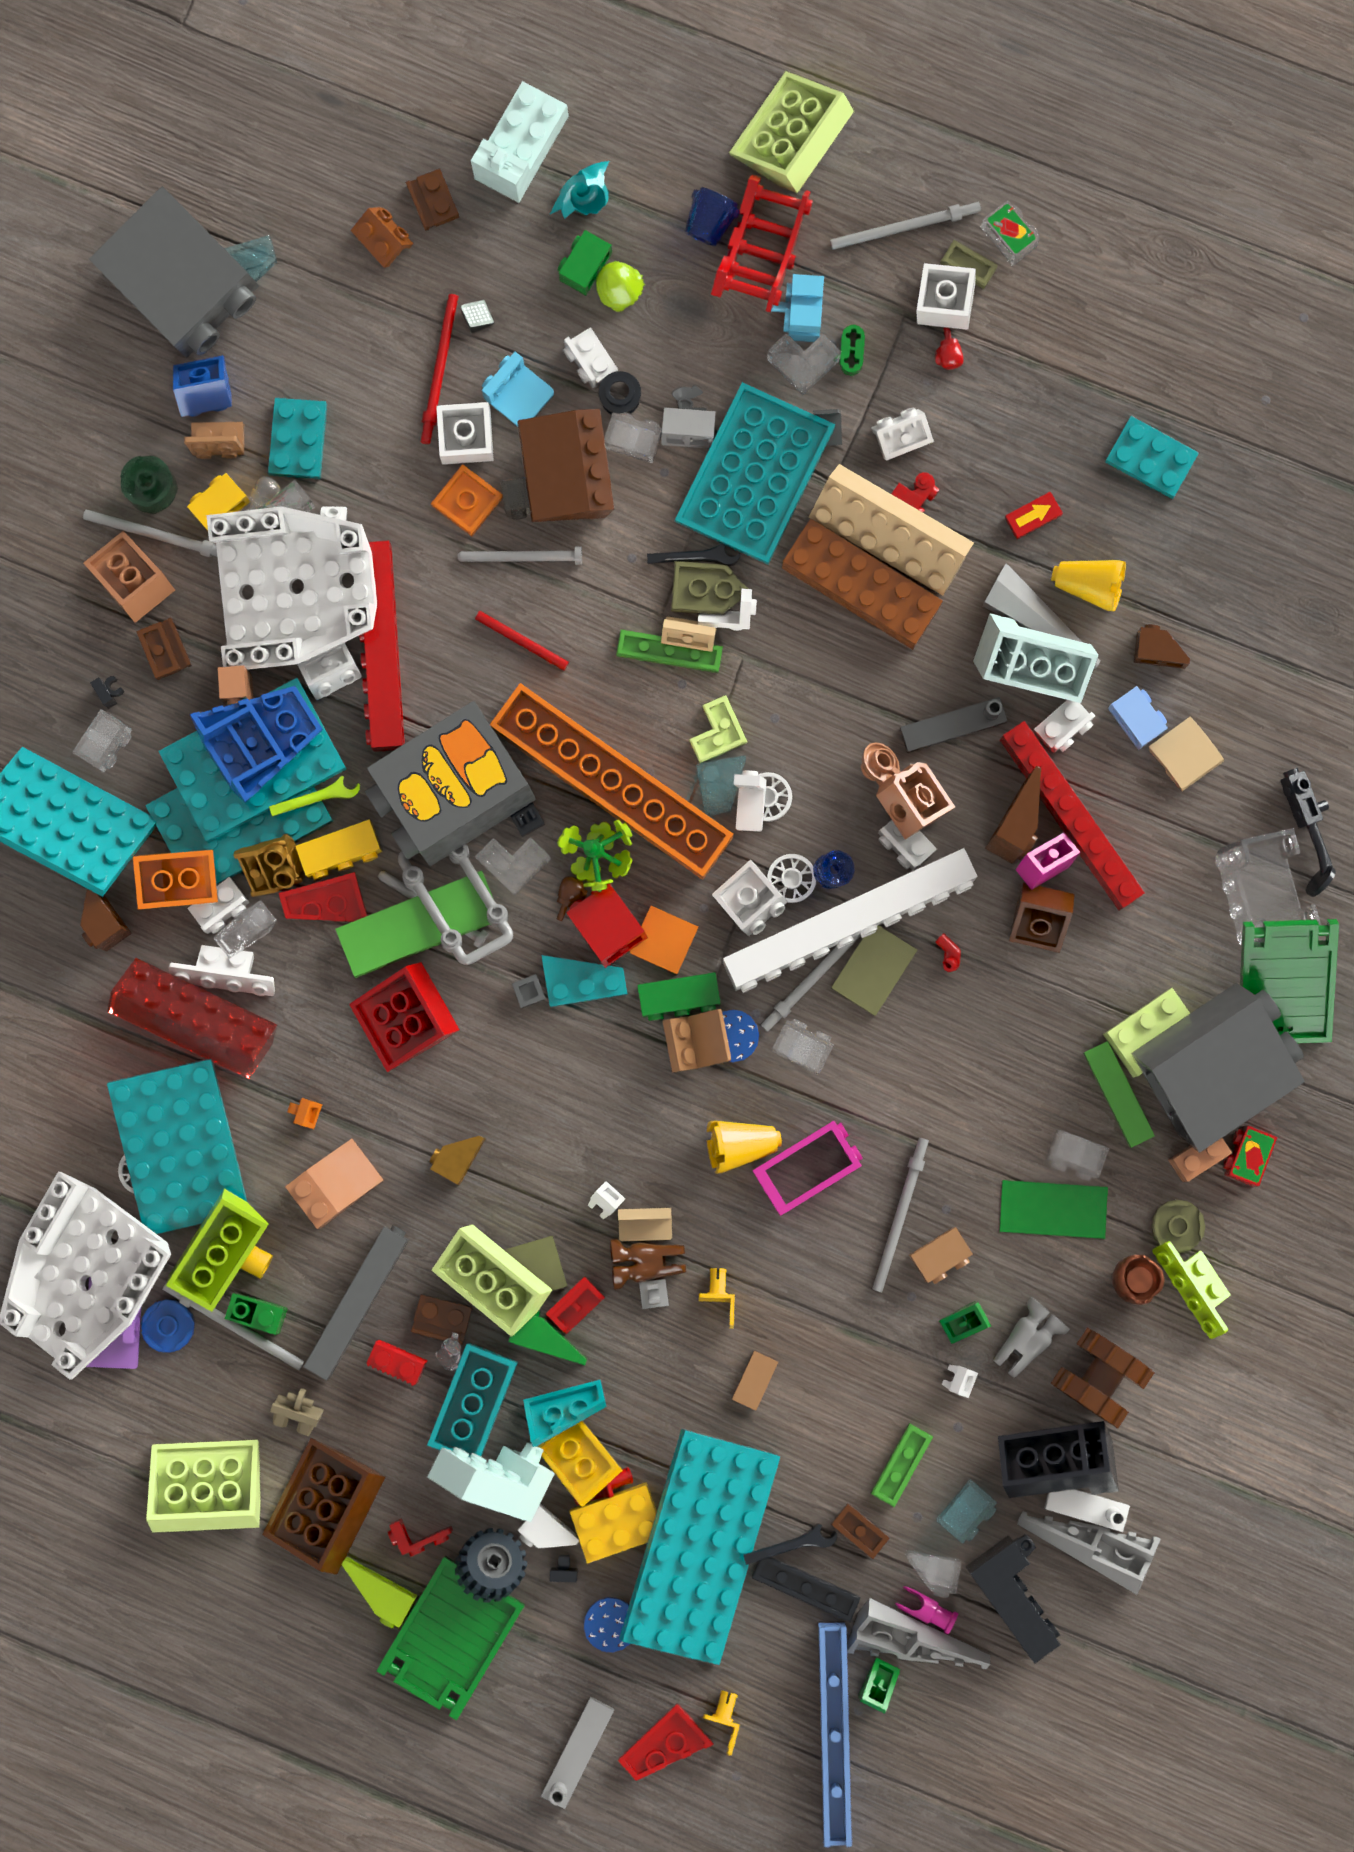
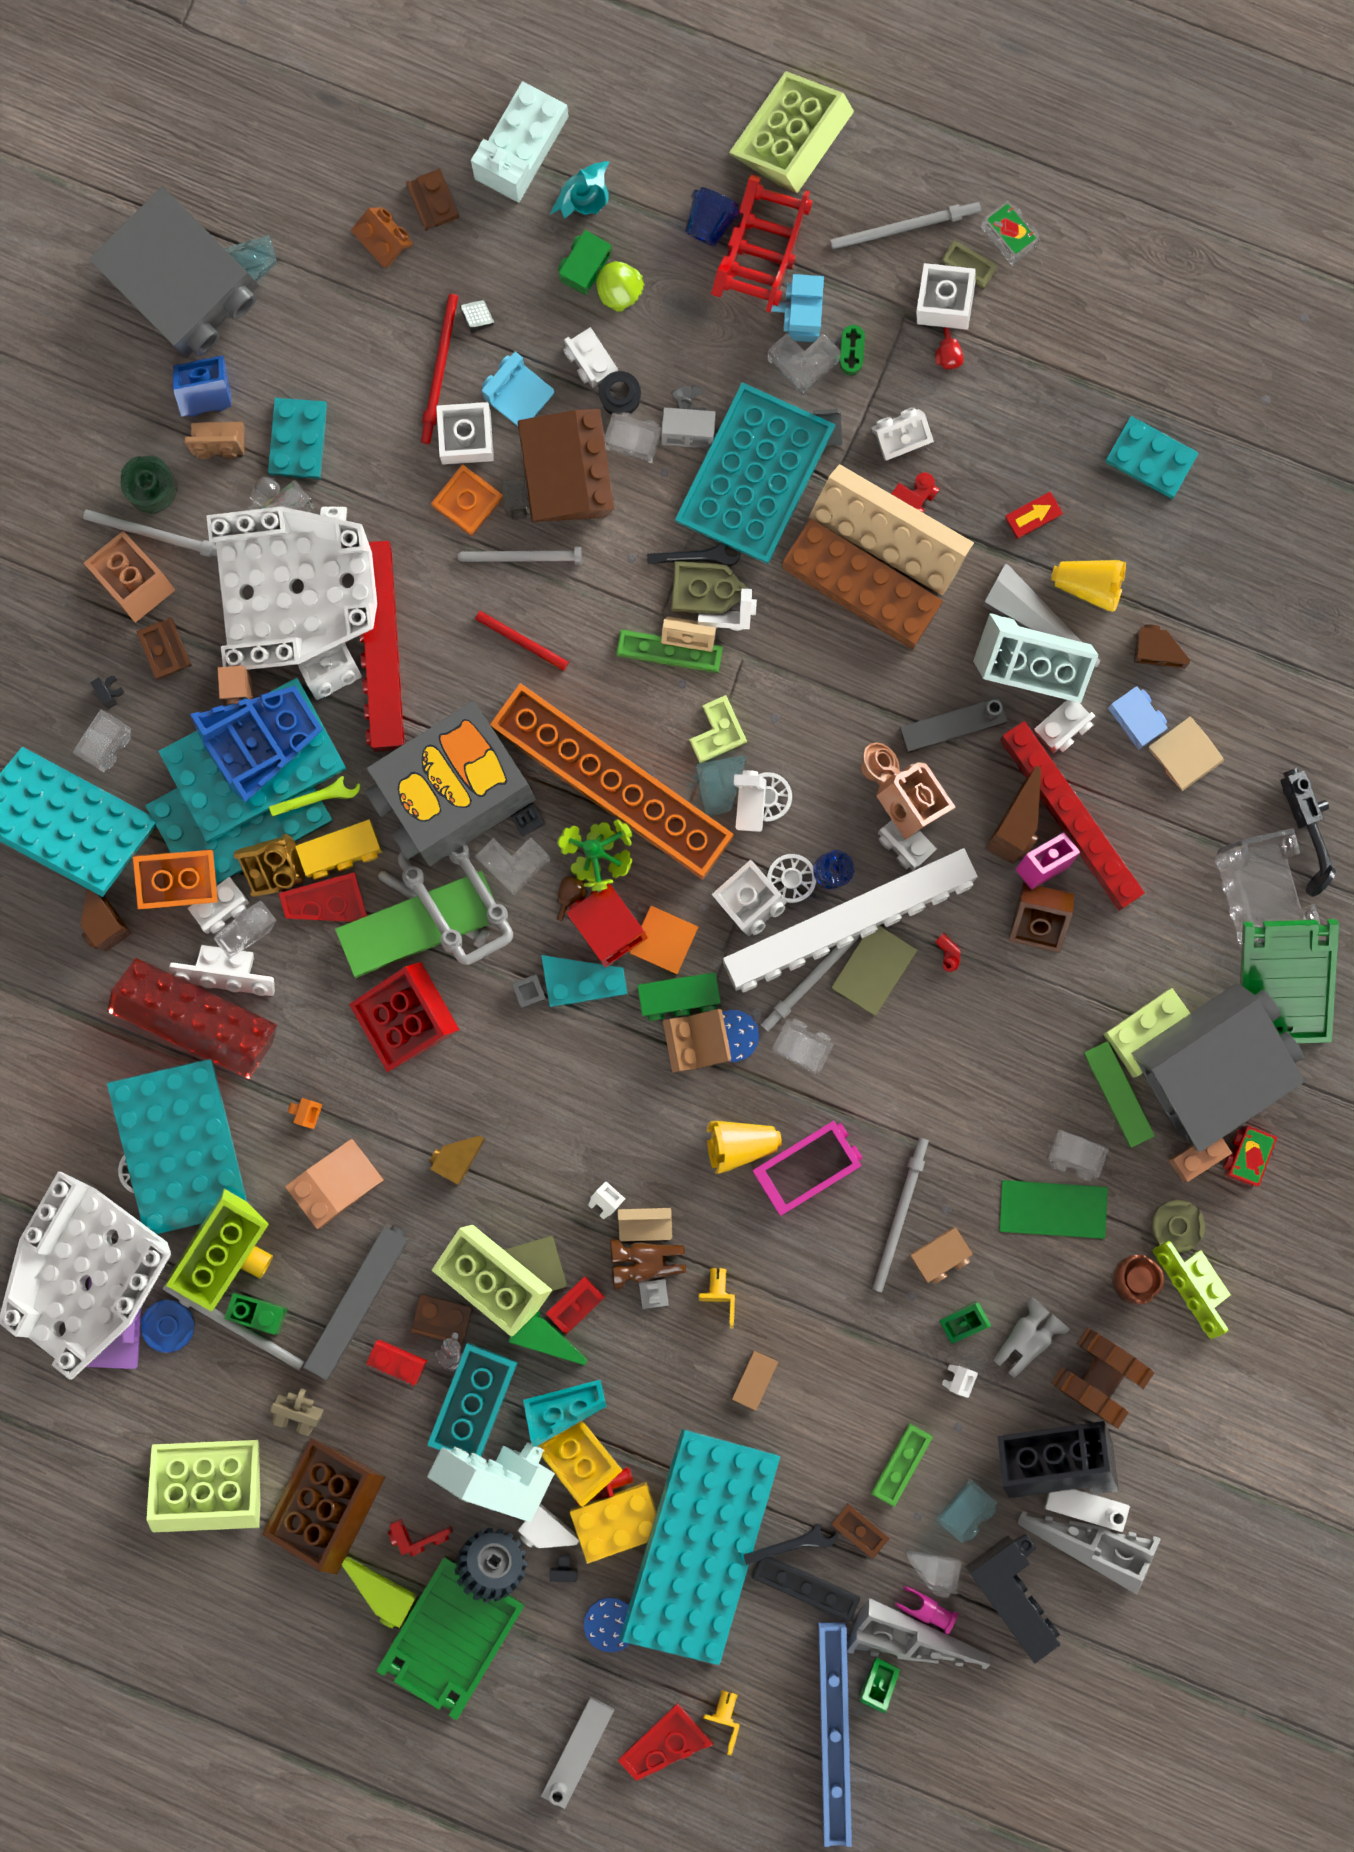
(219, 498): yellow brick -> none

